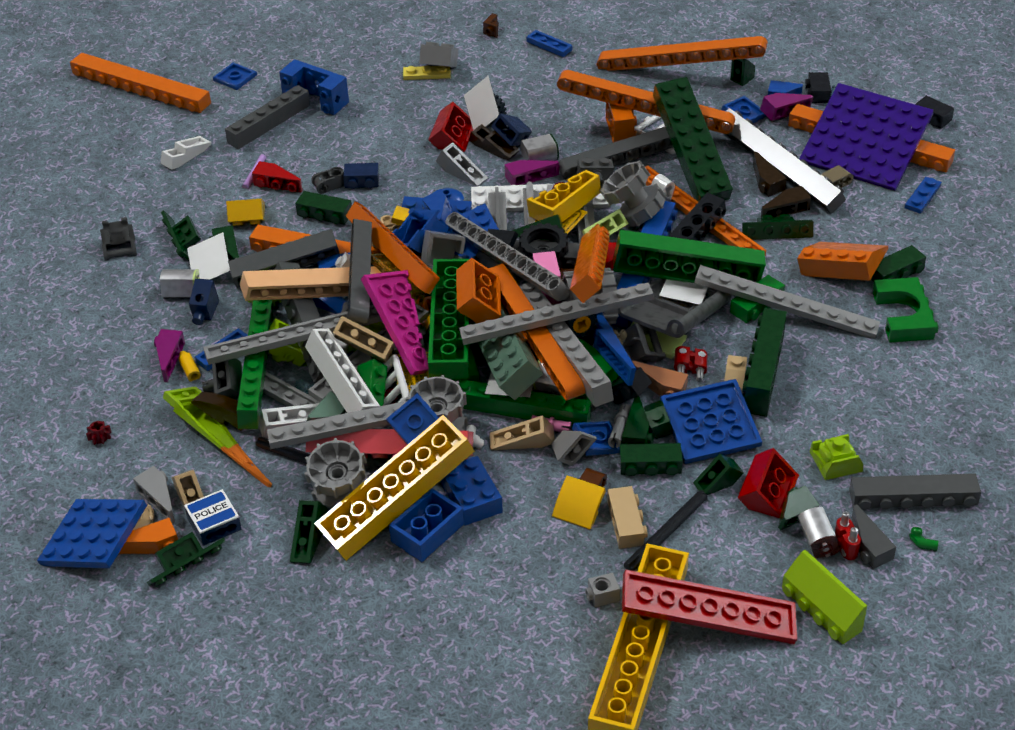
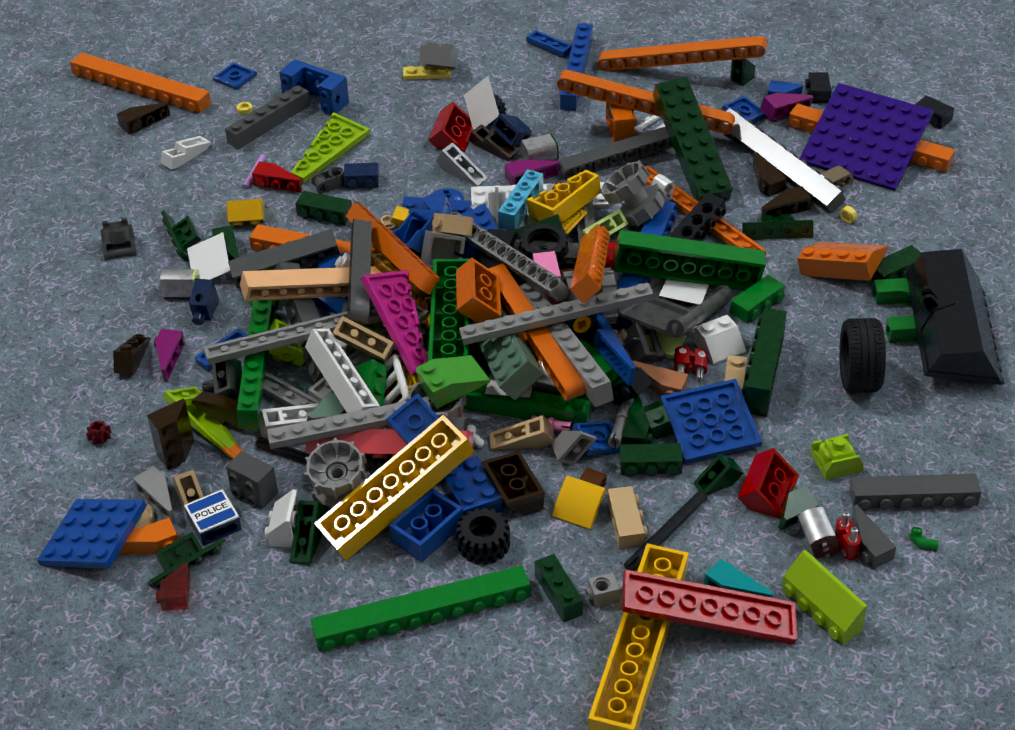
(130, 354): none -> dark brown slope
(138, 117): none -> dark brown slope
(171, 433): none -> dark brown slope
(175, 589): none -> clear red slope
(189, 366): yellow cylinder -> none
(244, 108): none -> light yellow tile
(252, 480): none -> dark grey brick
(283, 521): none -> white slope
(329, 144): none -> lime wing
(420, 608): none -> green brick
(450, 378): none -> bright green slope
(452, 224): none -> tan slope
(483, 548): none -> black tyre
(490, 26): reddish brown bracket -> none
(515, 206): none -> medium azure brick
(515, 483): none -> dark brown slope
(558, 588): none -> dark green brick
(577, 61): none -> blue brick
(601, 167): dark grey brick -> none
(719, 339): none -> white slope
(728, 577): none -> teal slope
(787, 302): light grey plate -> none
(848, 214): none -> light yellow tile
(862, 355): none -> black tyre
(923, 195): blue plate -> none
(952, 319): none -> black piece

